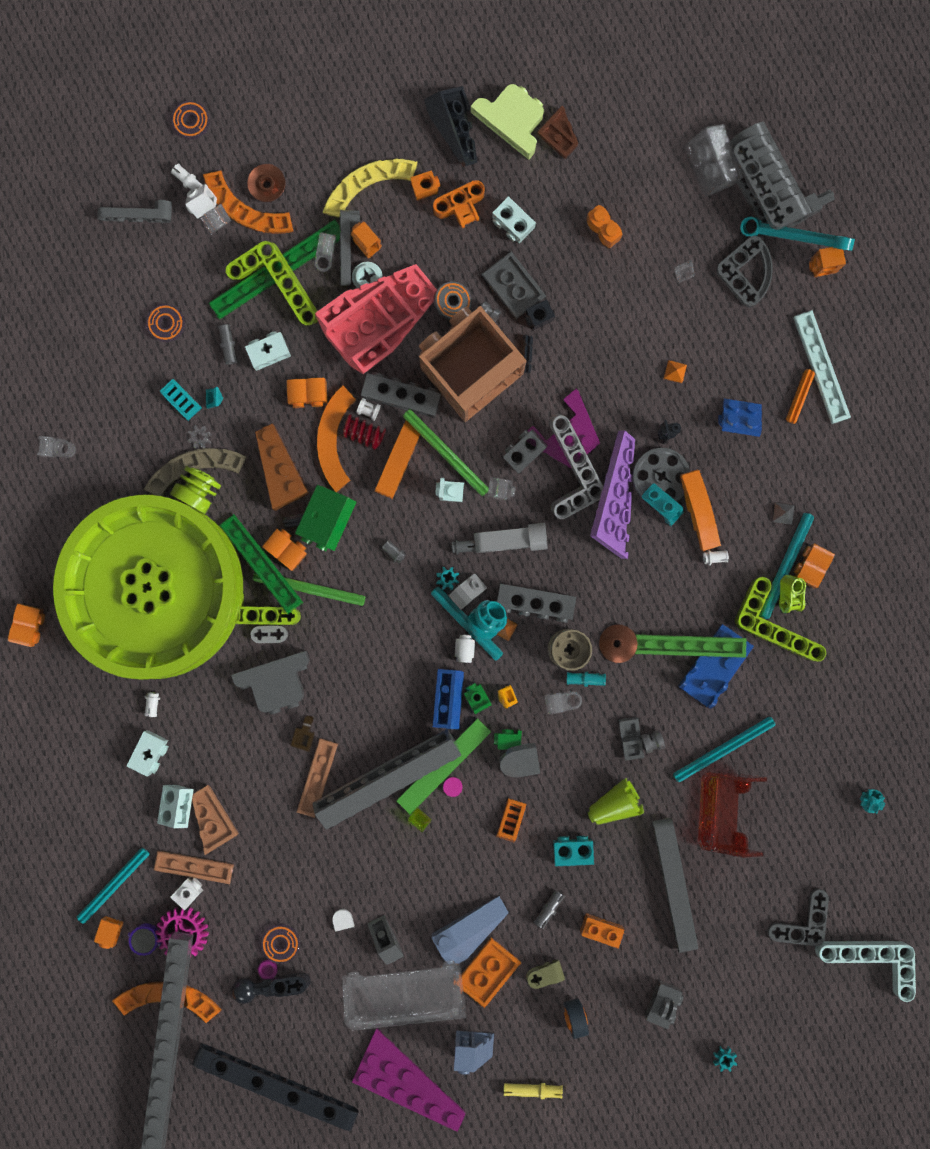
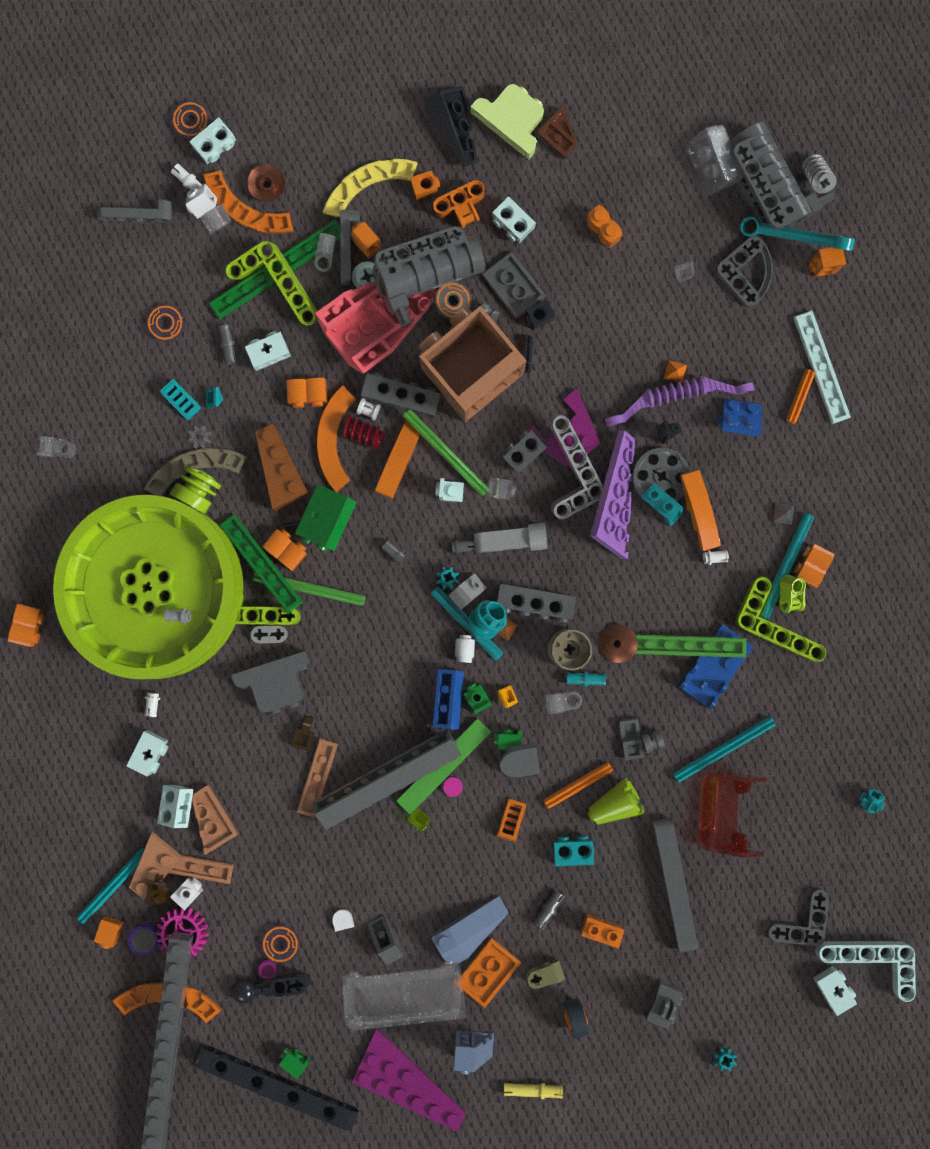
(156, 860): none -> nougat wing
(158, 892): none -> dark brown plate
(177, 615): none -> light grey pin
(209, 137): none -> light aqua brick
(293, 1062): none -> green brick
(425, 267): none -> dark grey piece
(578, 785): none -> orange axle
(704, 384): none -> medium lavender piece
(818, 174): none -> light grey piece
(839, 1001): none -> light aqua brick

